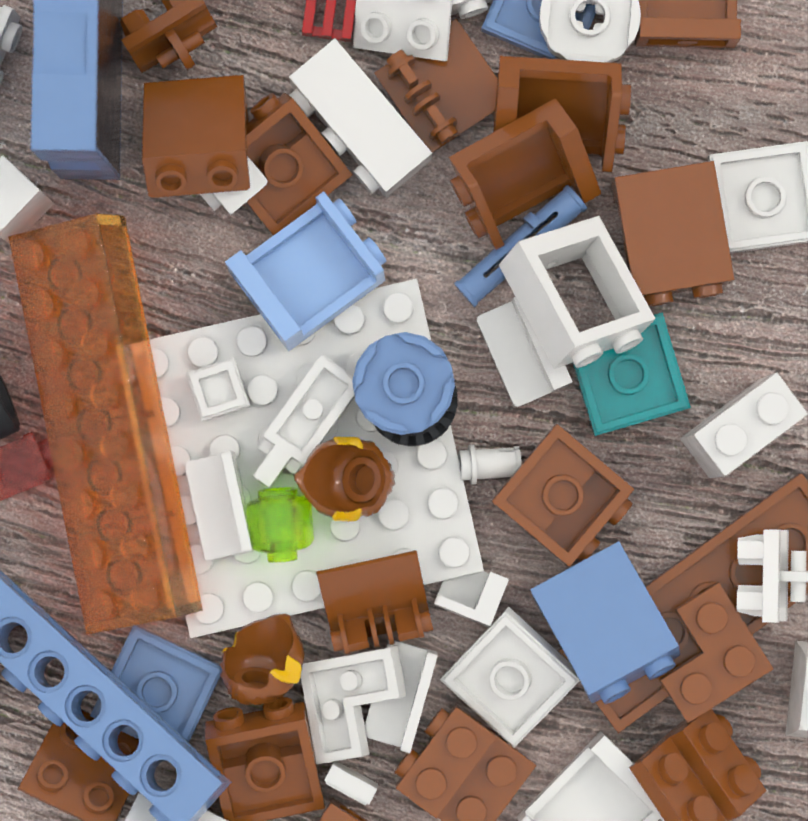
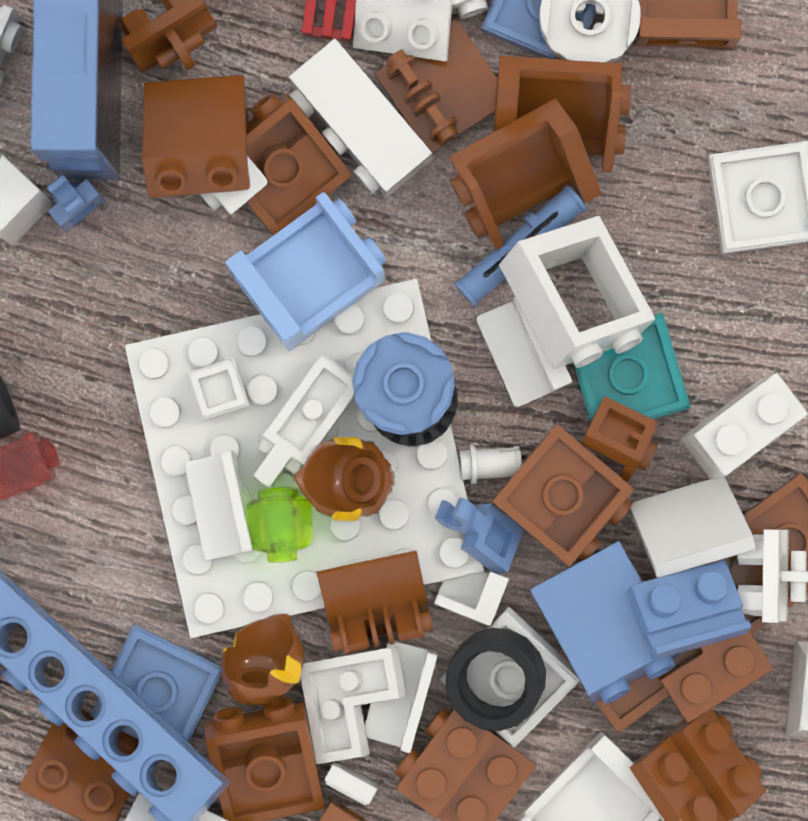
(72, 201): none -> medium blue plate
(105, 423): clear orange brick -> none
(479, 712): none -> black tyre
(489, 532): none -> medium blue plate
(622, 436): none -> dark orange bracket
(674, 231): dark orange panel -> none
(688, 609): none -> medium blue plate
(691, 526): none -> white tile

